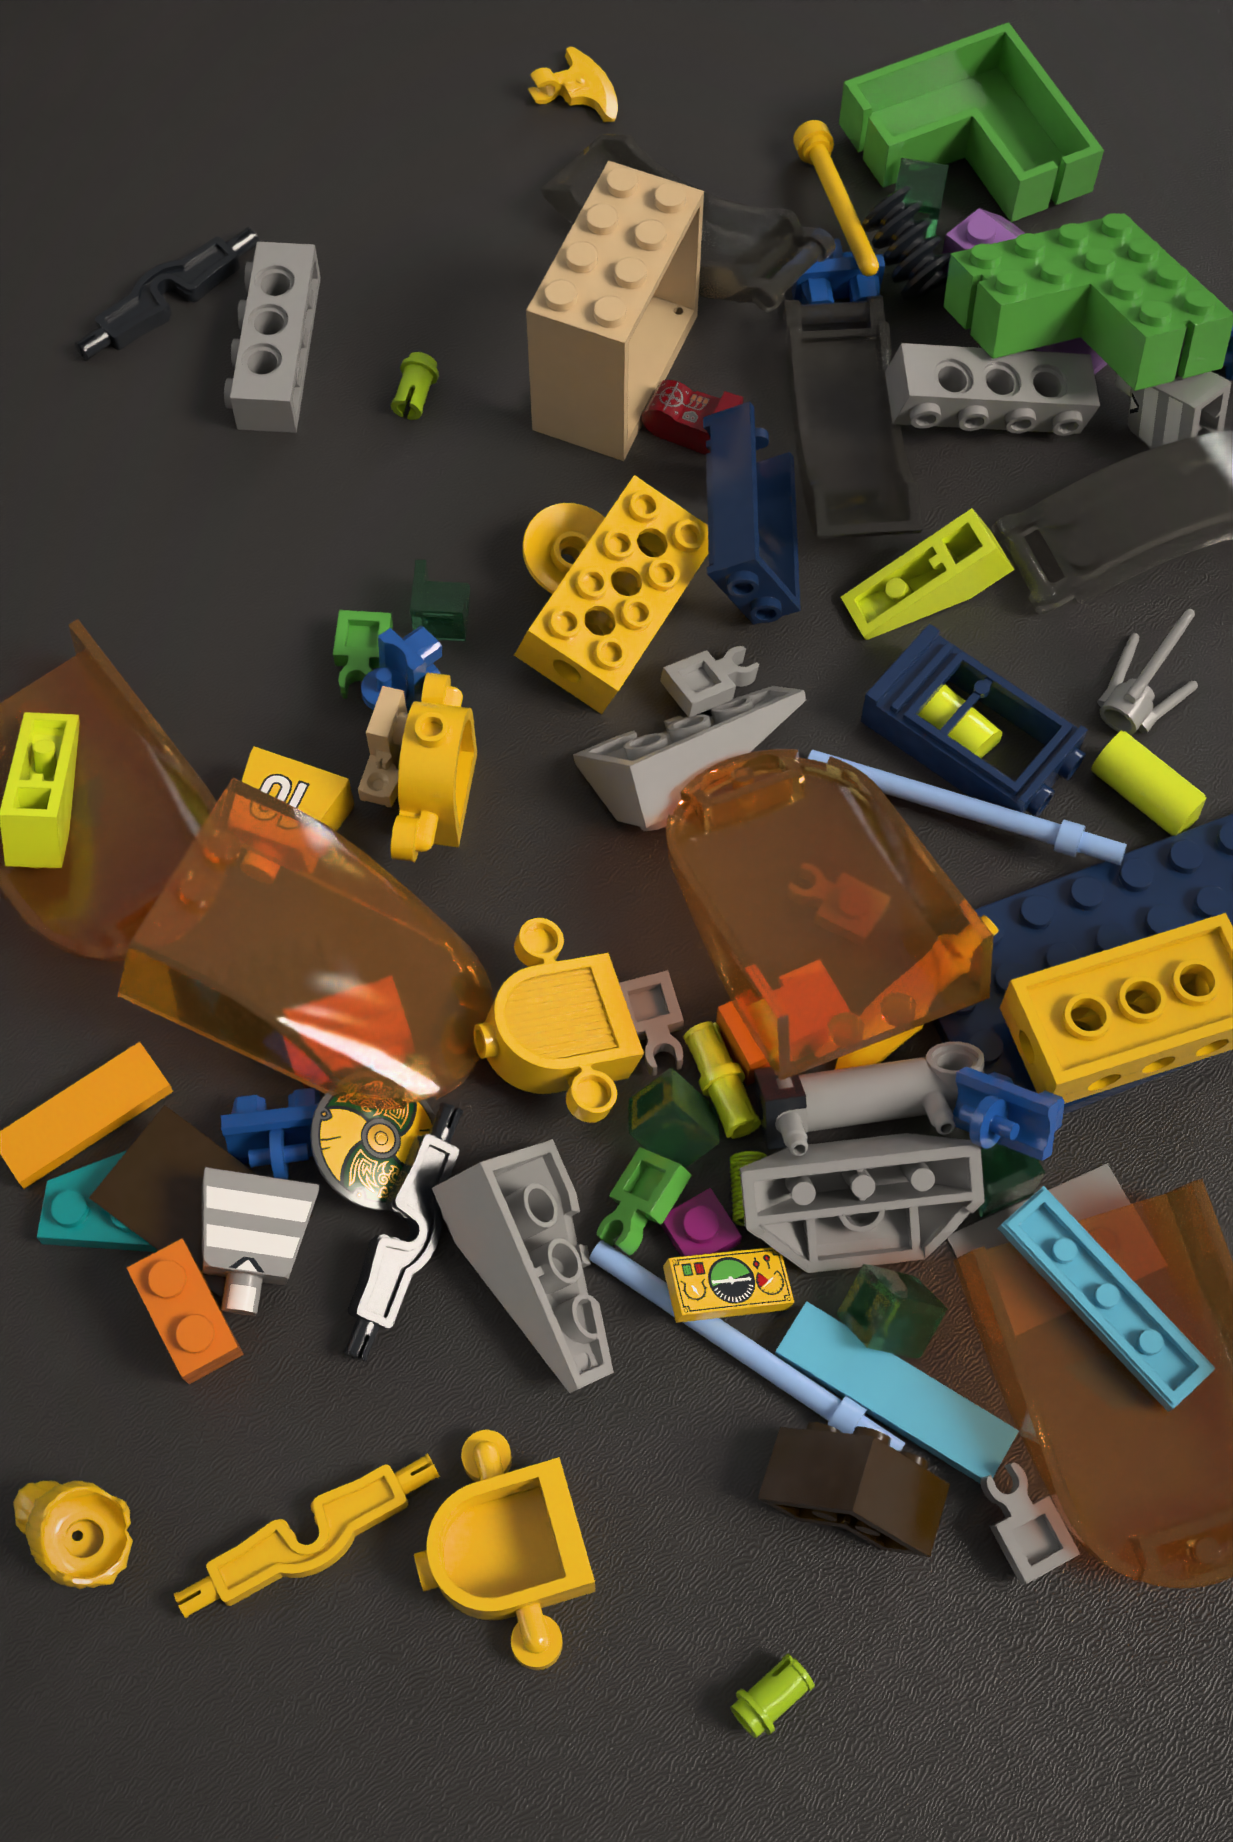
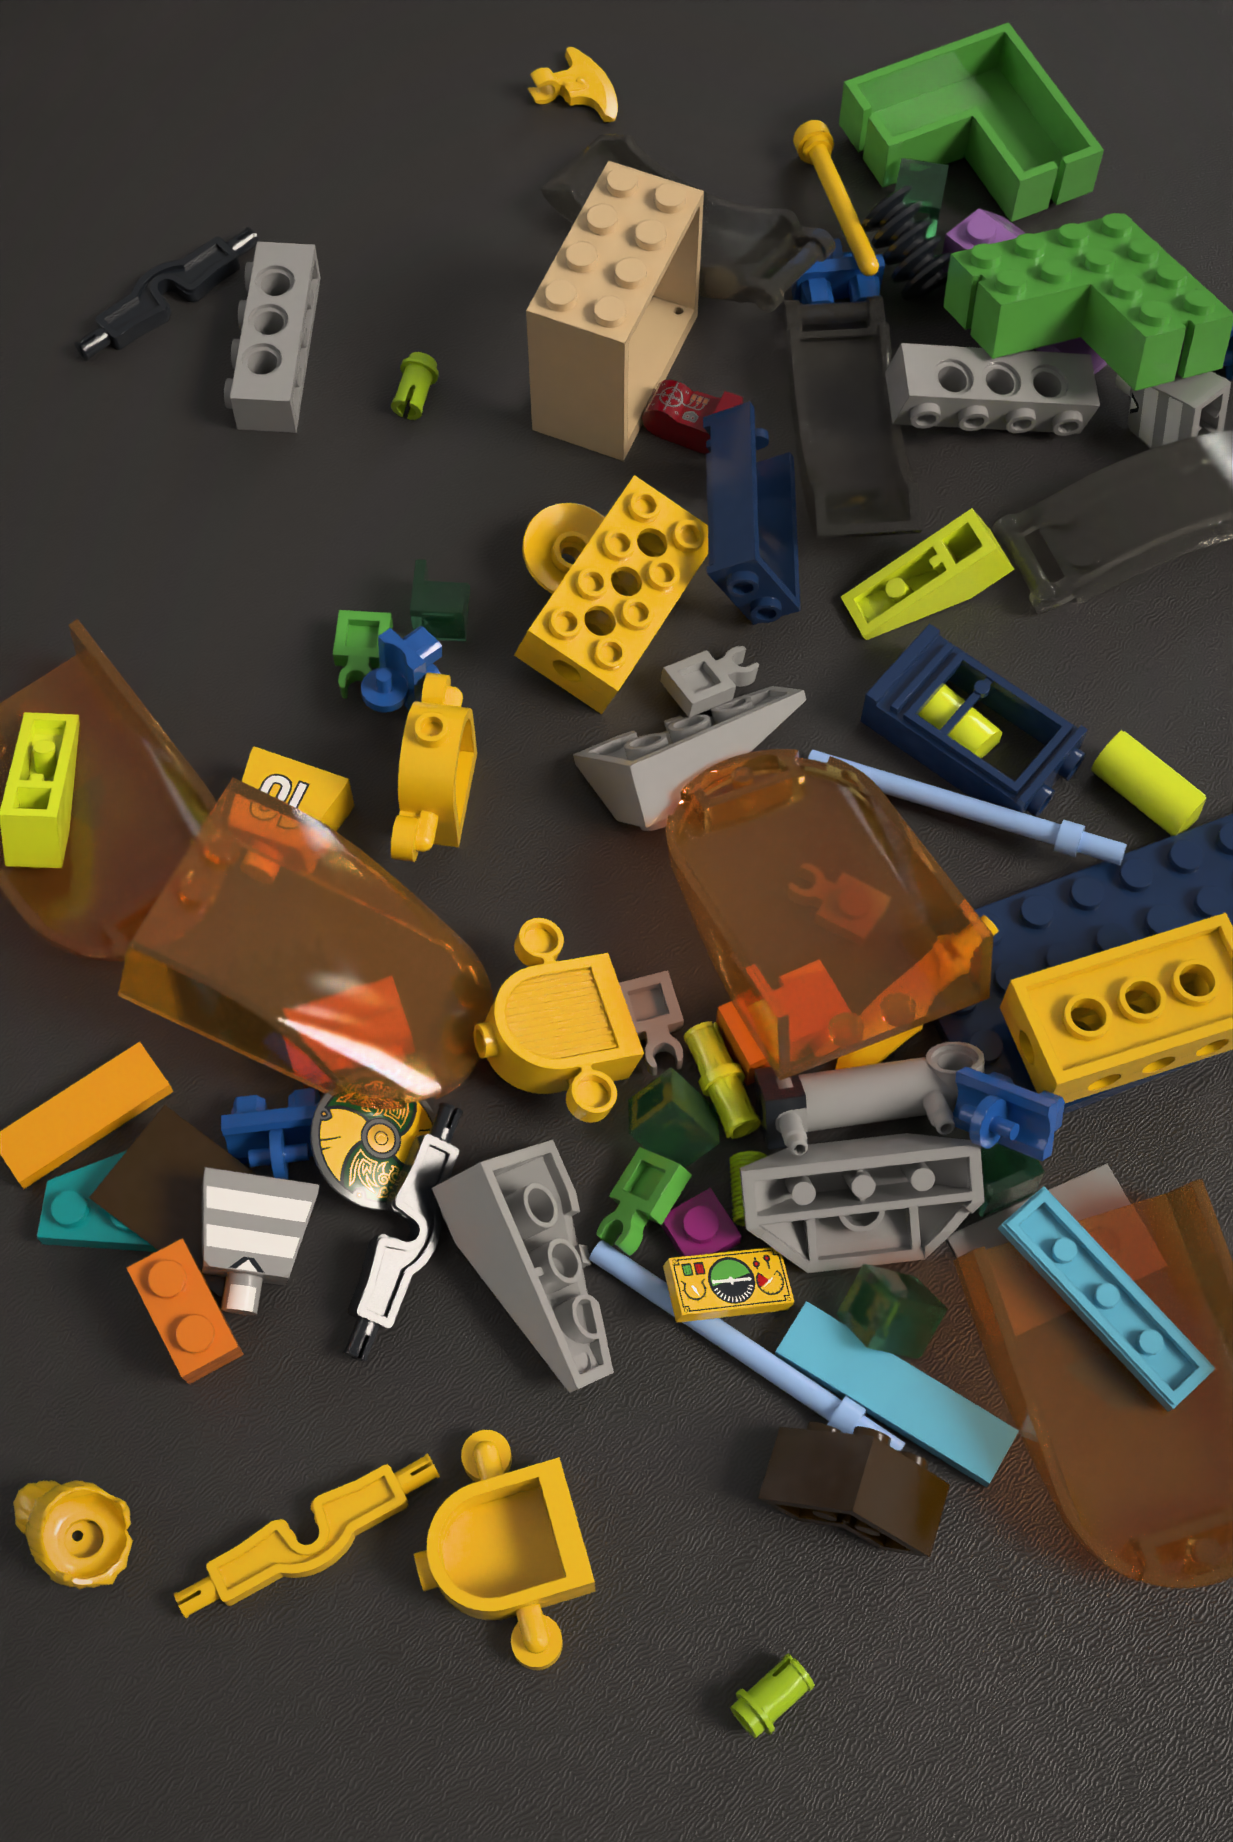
(384, 740): tan hinge -> none
(1031, 1532): light grey plate -> none
(1130, 704): light grey plant -> none

